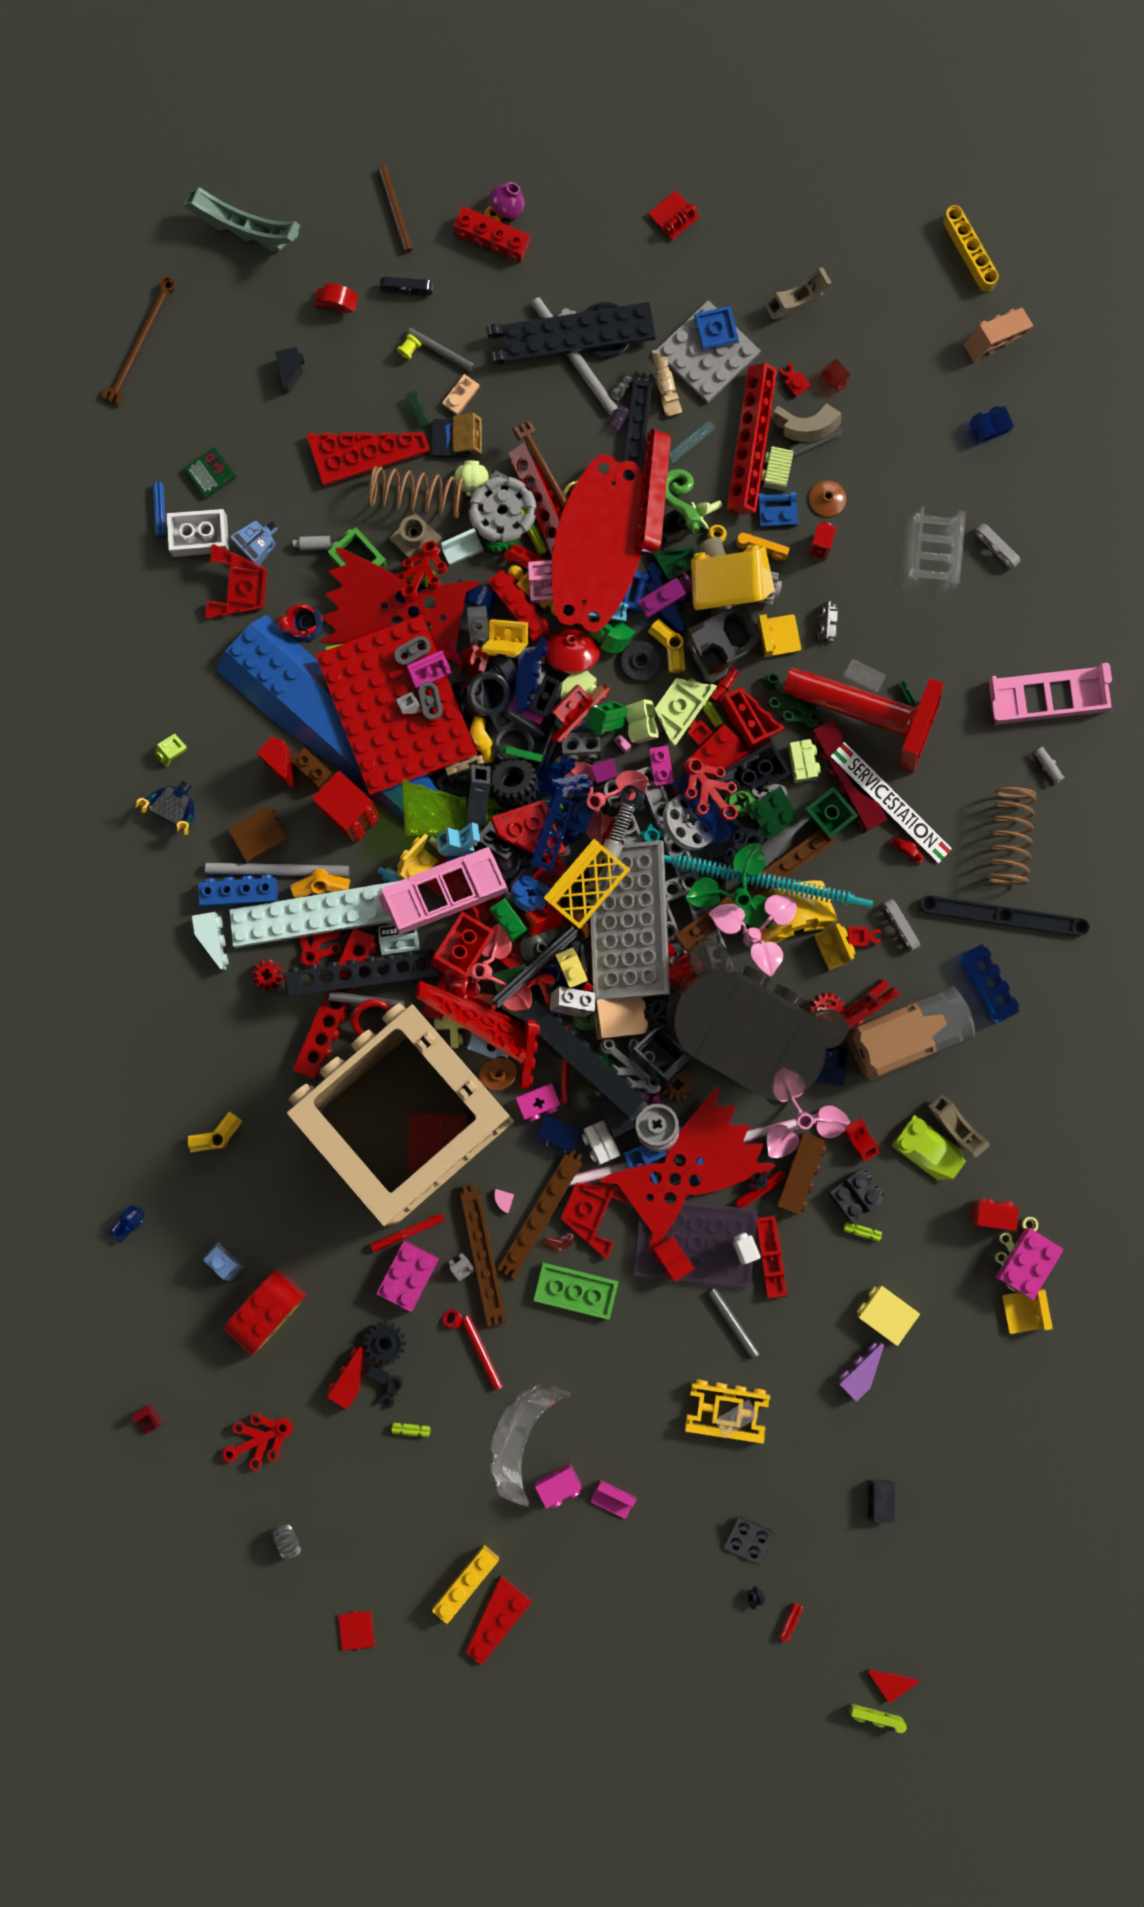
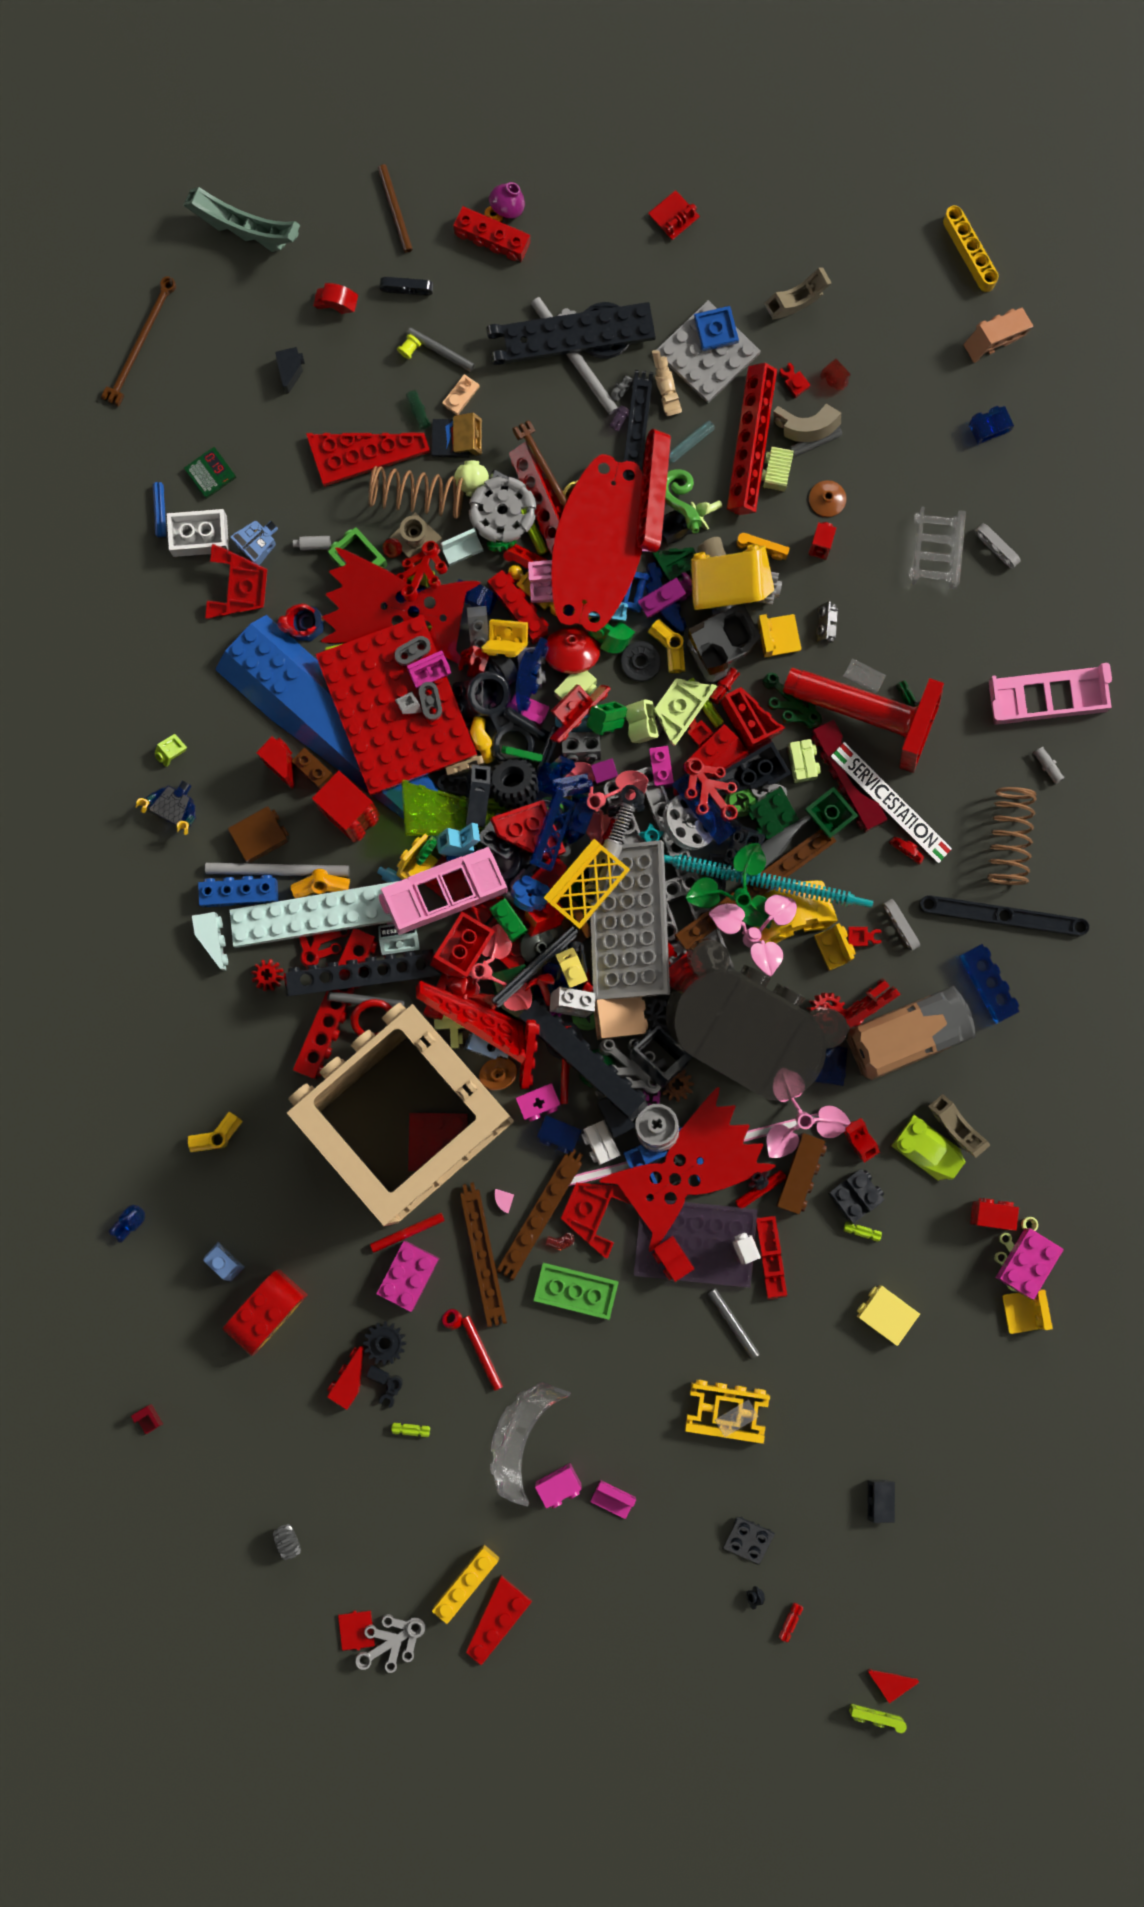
(261, 1439): red plant -> none
(392, 548): none -> red tile
(393, 1641): none -> light grey plant
(425, 851): none -> green gear
(462, 1268): light grey tile -> none
(547, 698): black slope -> none
(622, 744): bright pink tile -> none
(717, 528): yellow plate -> none
(778, 516): blue plate -> none
(860, 1377): medium lavender slope -> none

